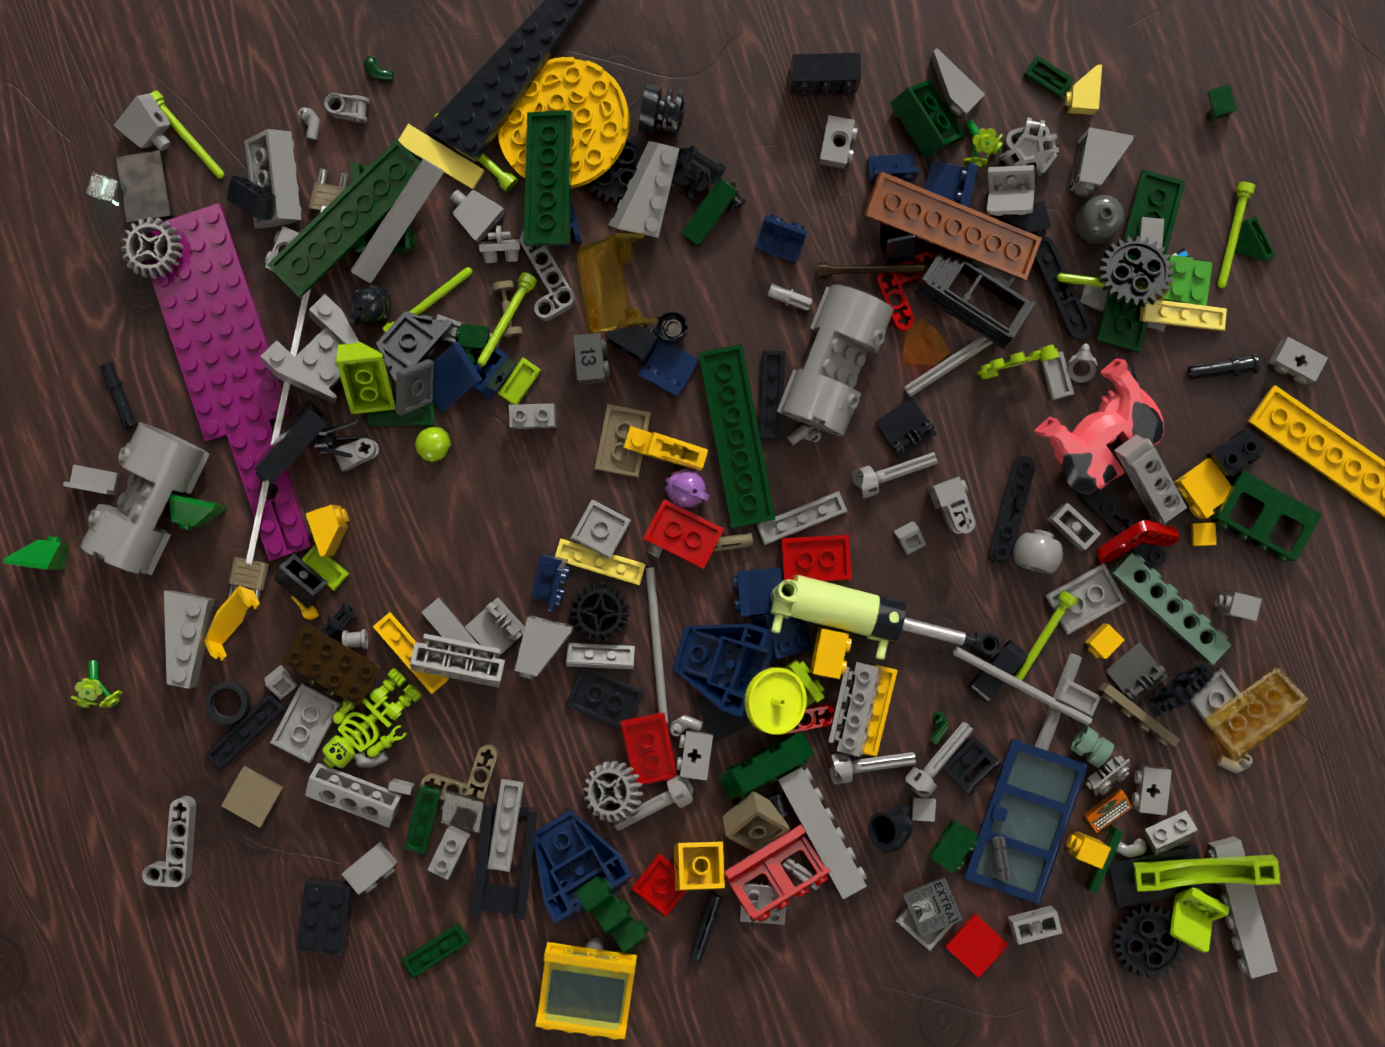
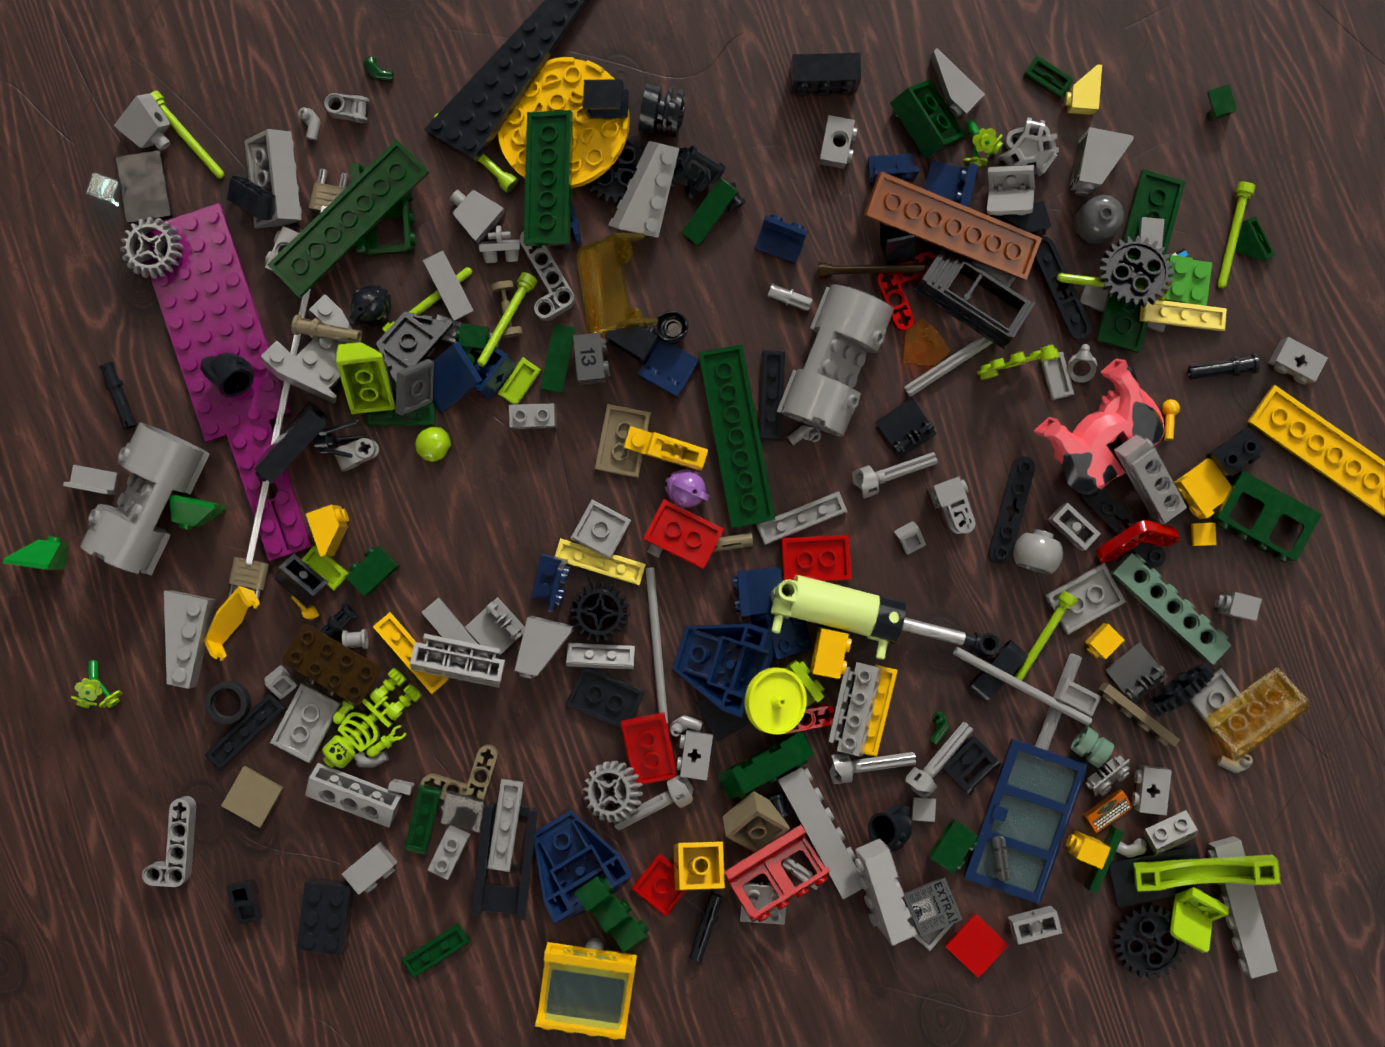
(227, 371): none -> black helmet
(244, 899): none -> black brick
(317, 329): none -> dark tan pin
(372, 570): none -> dark green brick
(397, 220): light grey tile -> none
(441, 156): light yellow tile -> none
(448, 285): none -> light grey tile
(558, 358): none -> dark green tile
(605, 99): none -> black piece
(883, 892): none -> light grey wedge
(1170, 409): none -> yellow bar

